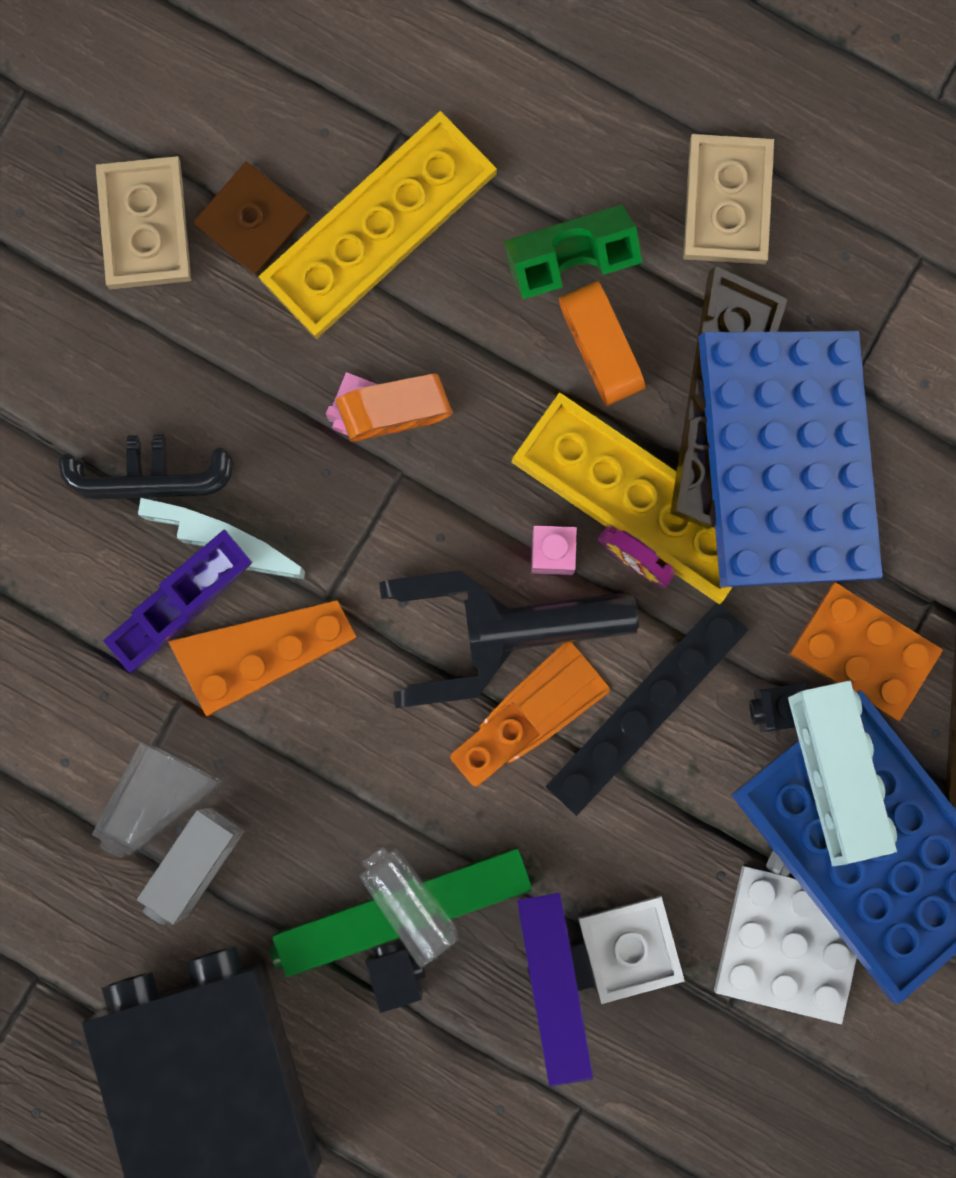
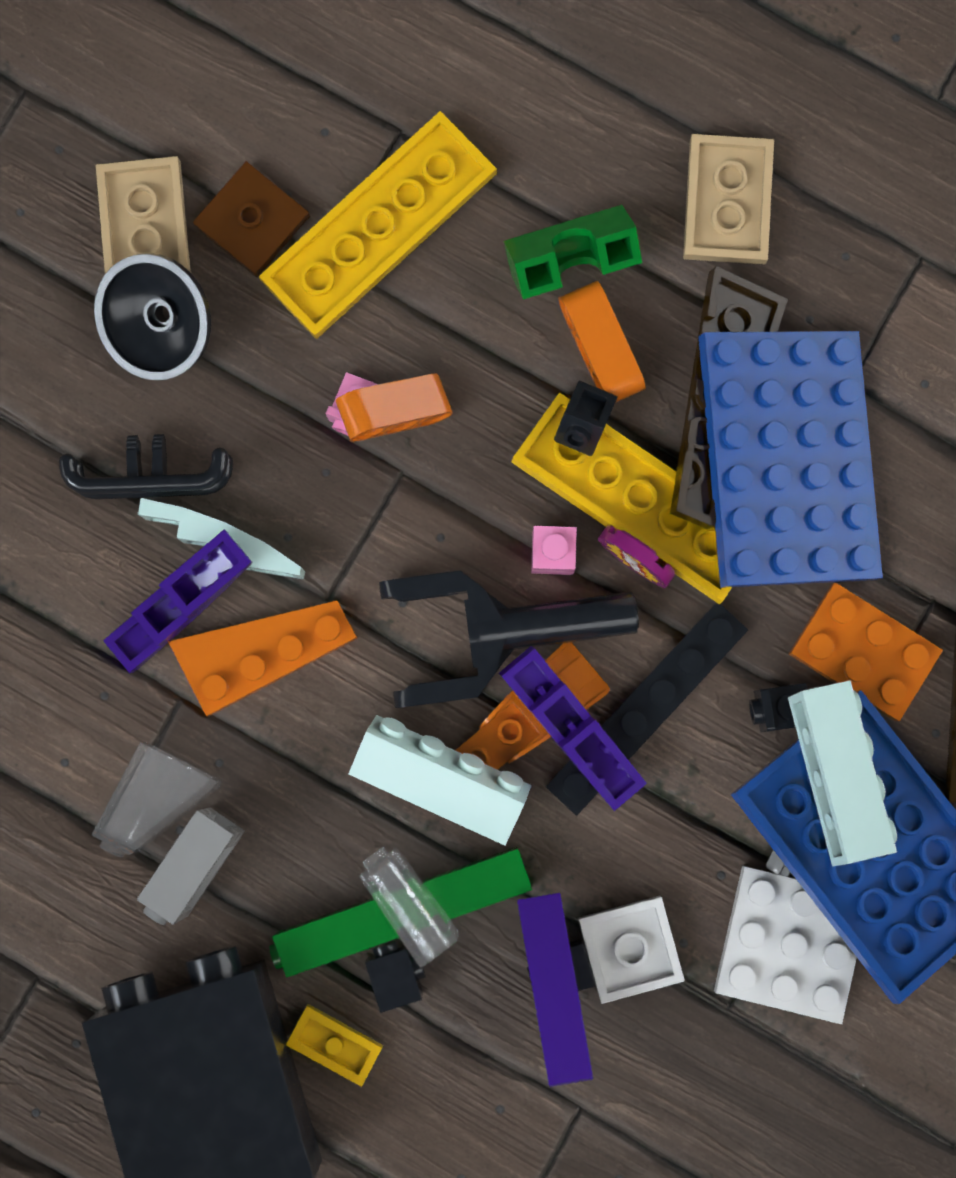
(133, 320): none -> black dish
(334, 1045): none -> yellow plate
(440, 779): none -> light aqua brick
(572, 728): none -> dark purple slope
(585, 418): none -> black bracket

